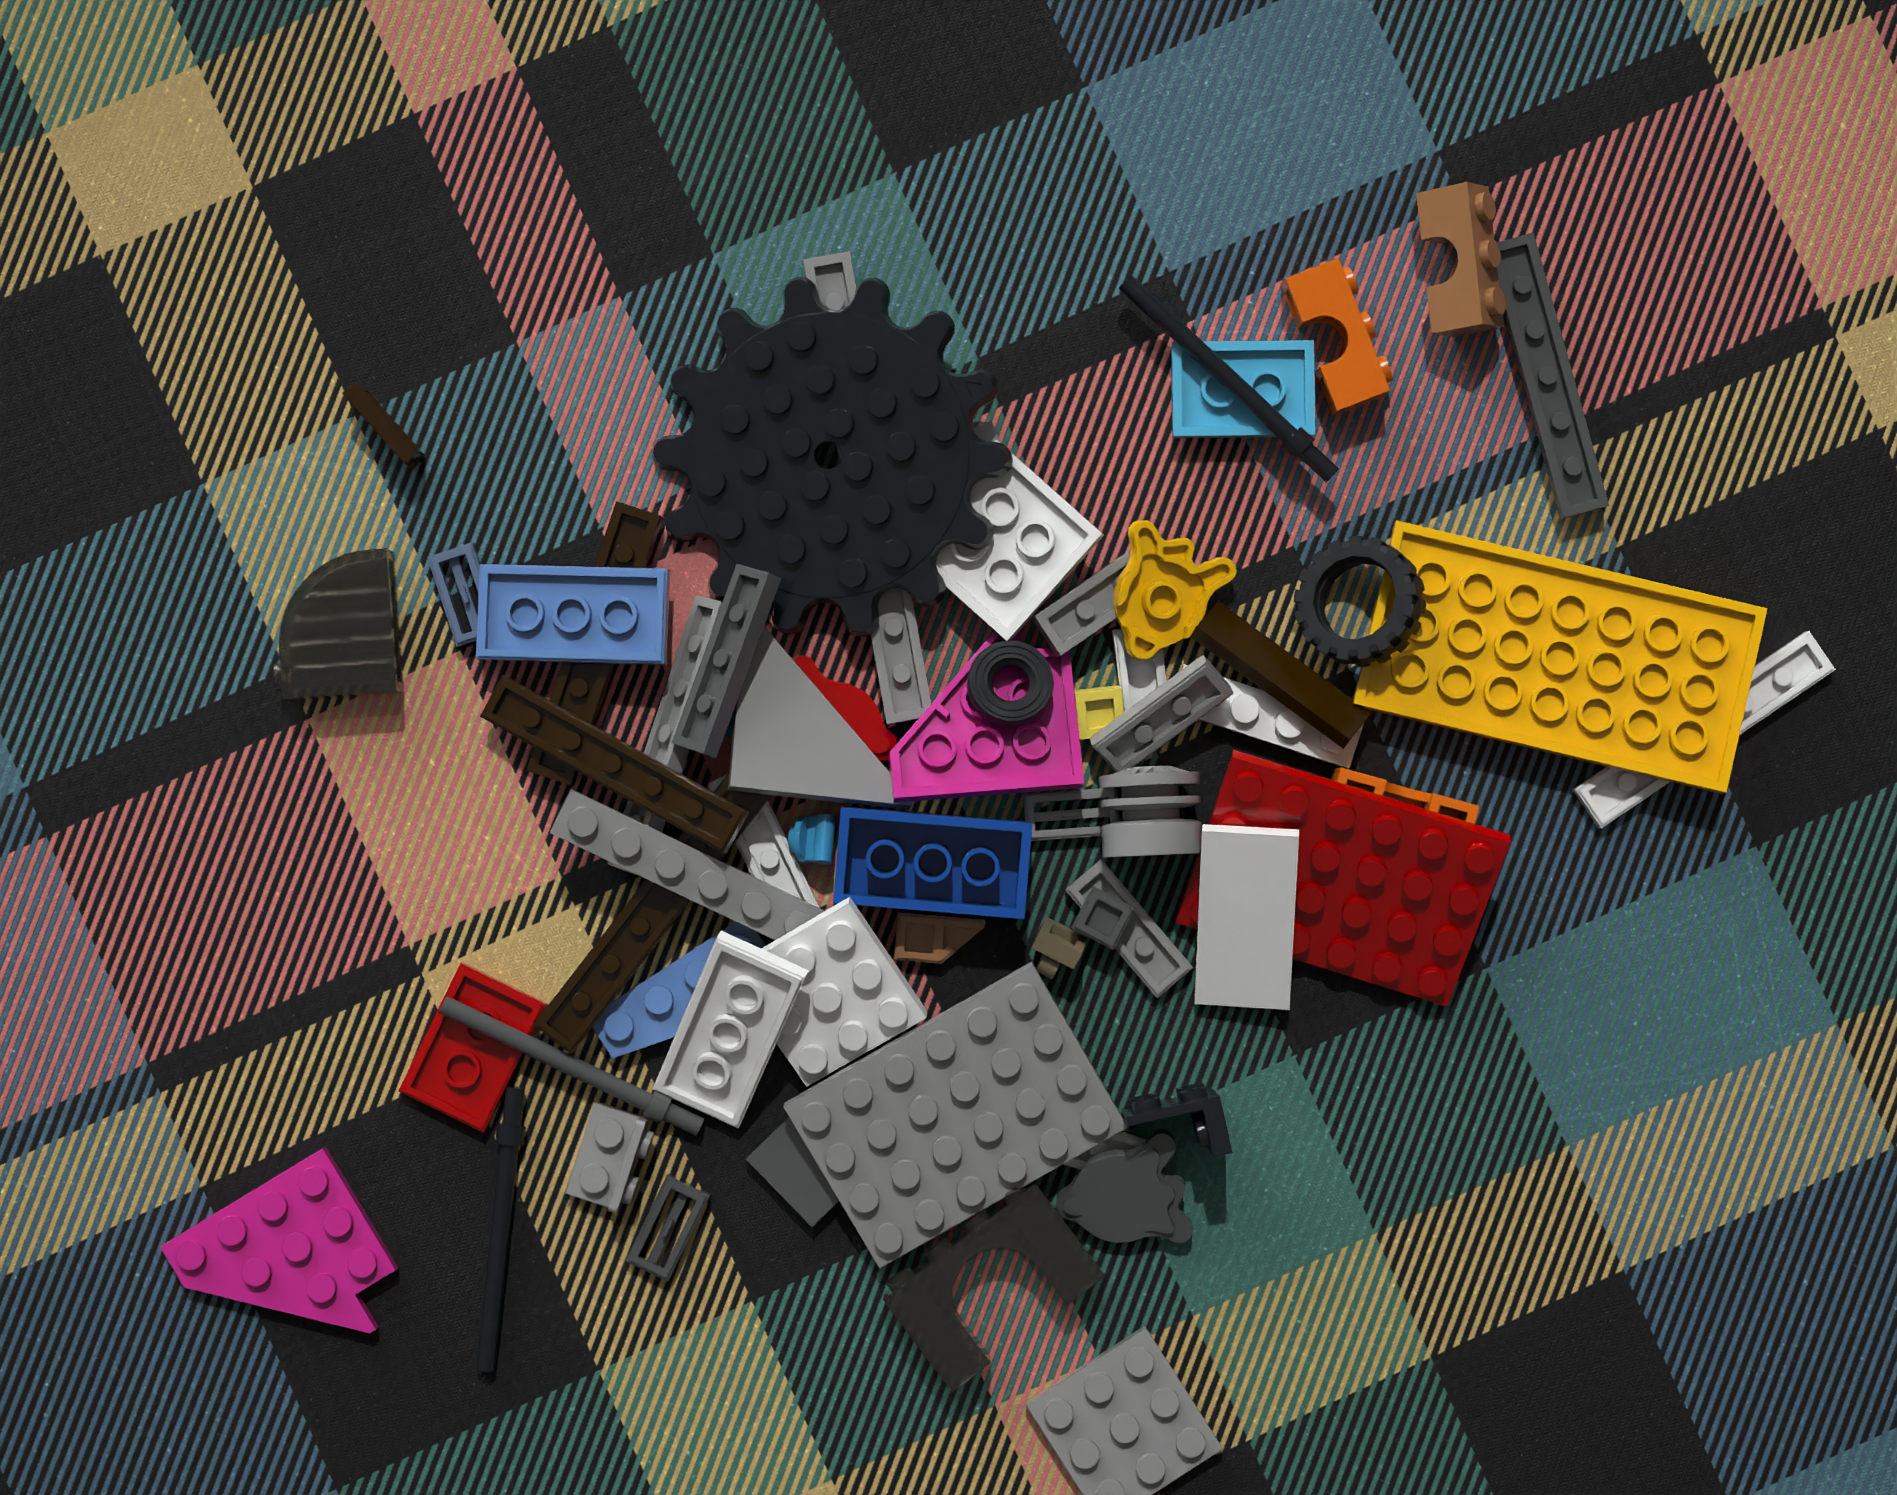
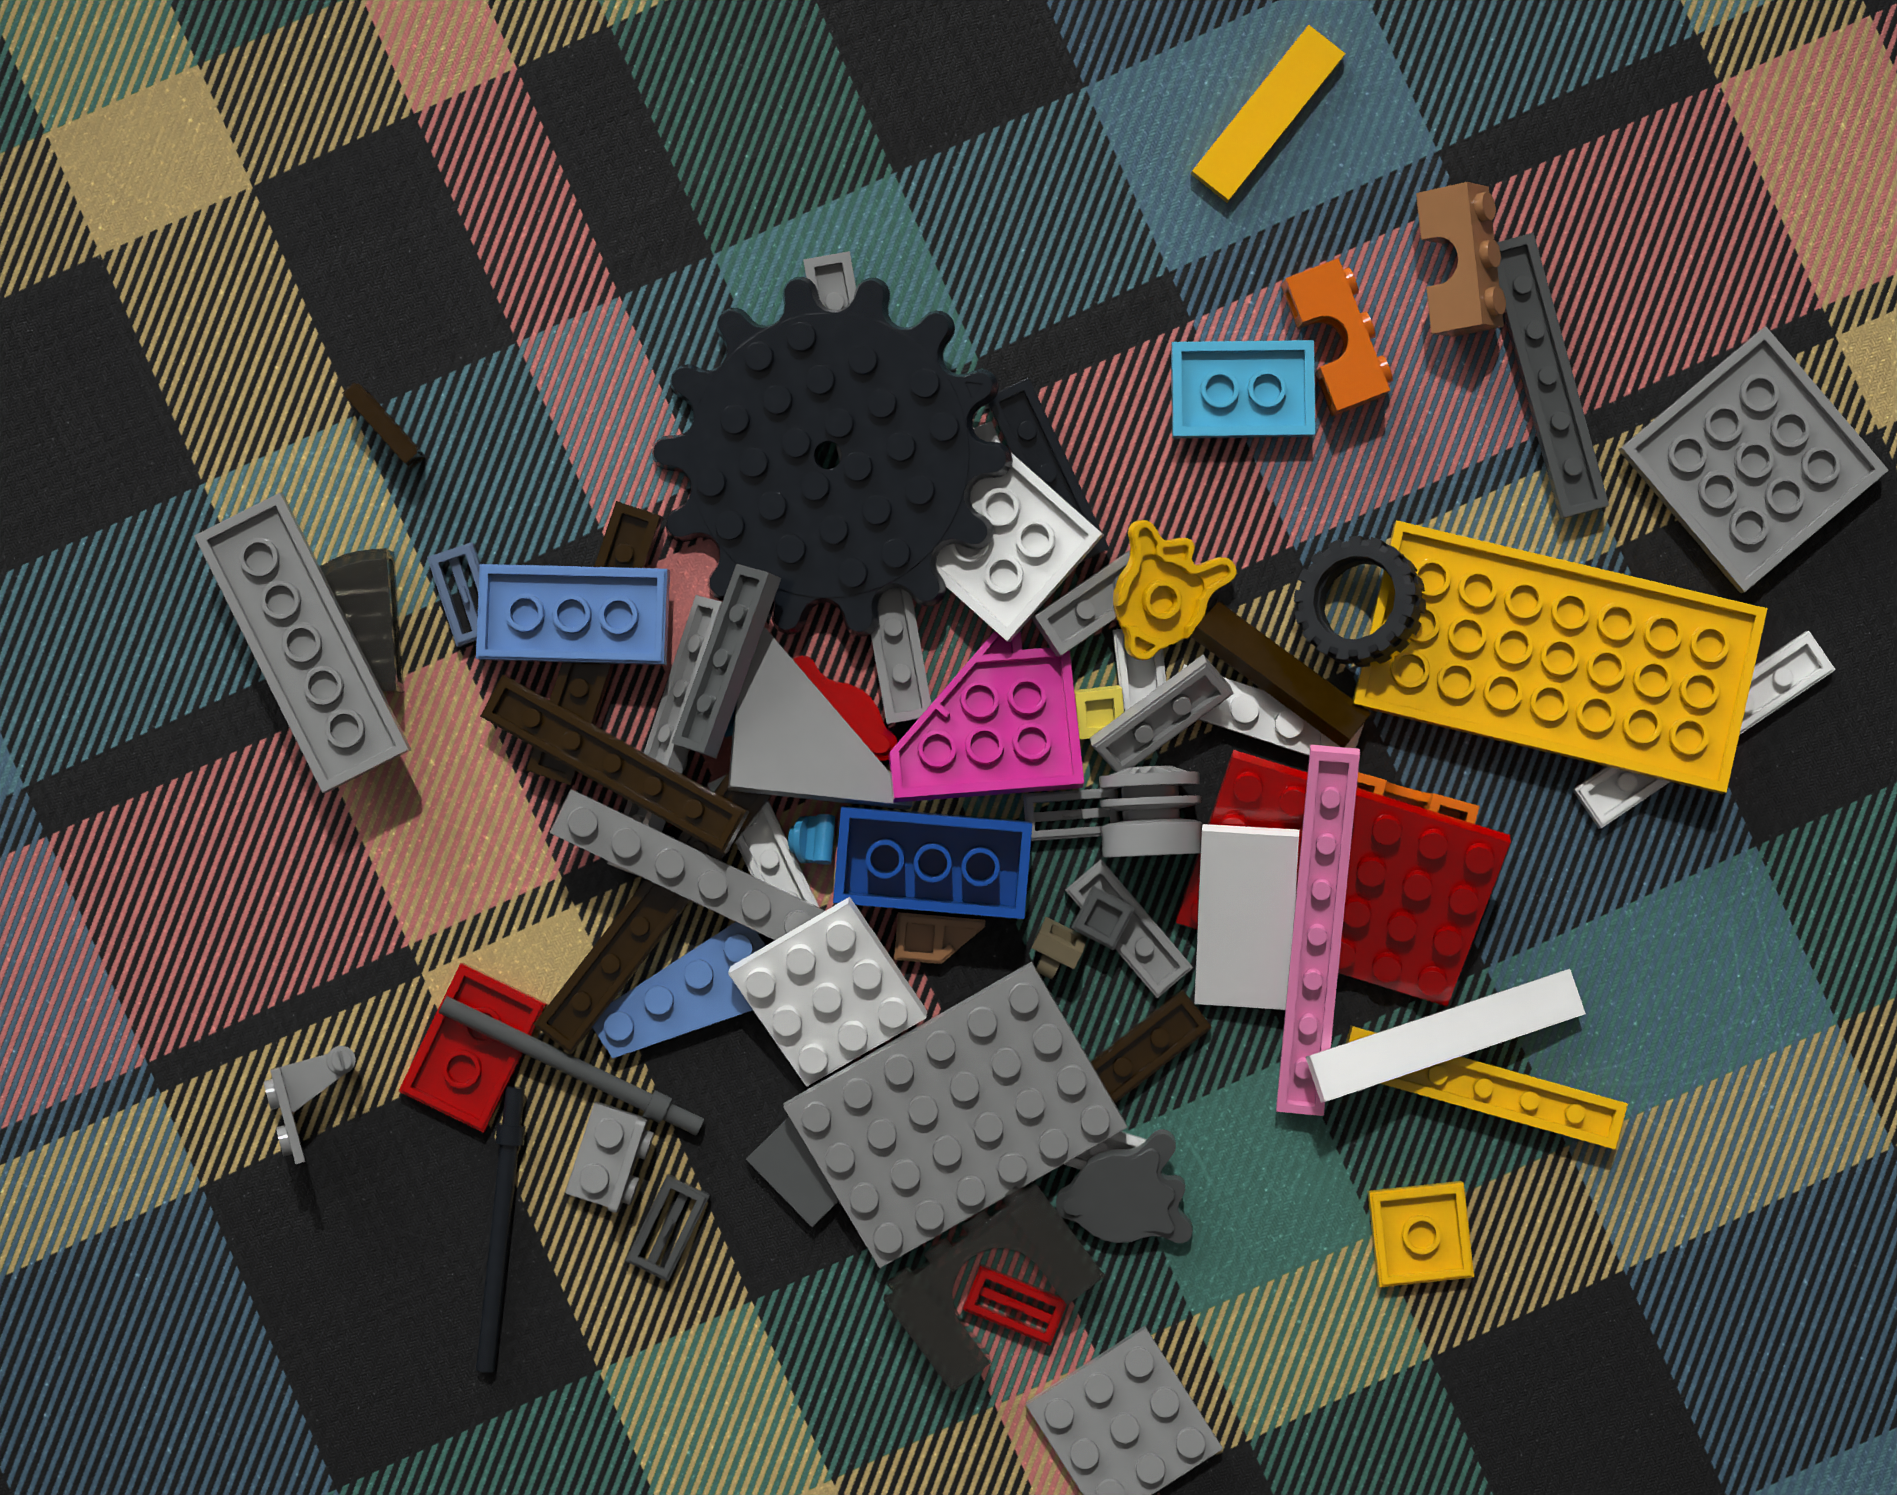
(289, 1248): dark pink wing -> none
(298, 1084): none -> light grey plate
(302, 642): none -> light grey plate
(730, 1029): white tile -> none
(977, 1288): none -> red tile
(1015, 655): black tyre -> none
(1037, 446): none -> black plate
(1149, 1045): none -> dark brown tile
(1208, 1124): black bracket -> none
(1268, 113): none -> yellow tile
(1296, 442): black bar -> none
(1317, 923): none -> bright pink plate
(1420, 1234): none -> yellow tile
(1445, 1035): none -> white tile
(1515, 1097): none -> yellow plate
(1753, 460): none -> light grey plate

